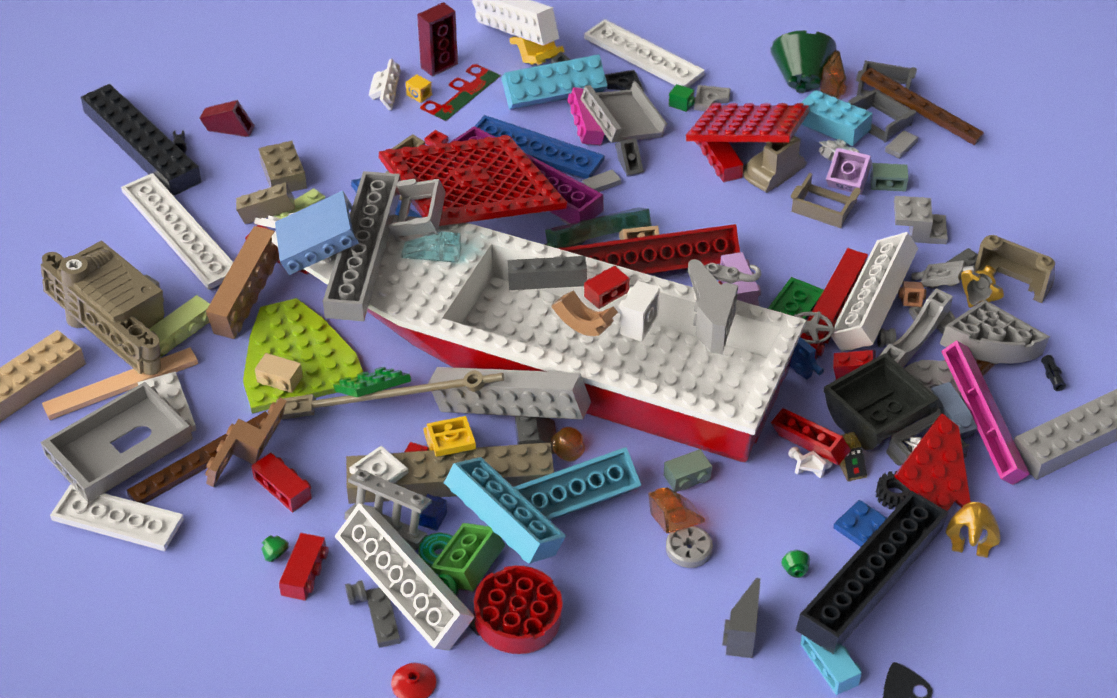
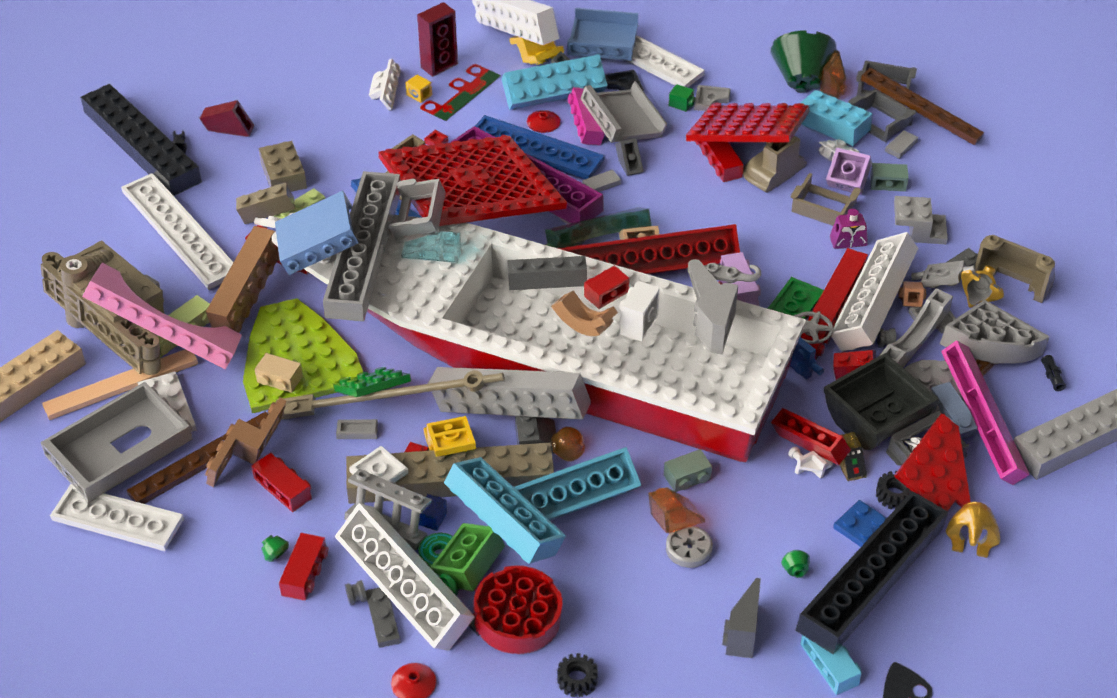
(112, 293): none -> bright pink arch
(357, 429): none -> light grey tile
(543, 121): none -> red dish
(577, 664): none -> black tyre
(603, 33): none -> medium blue panel
(849, 230): none -> magenta torso

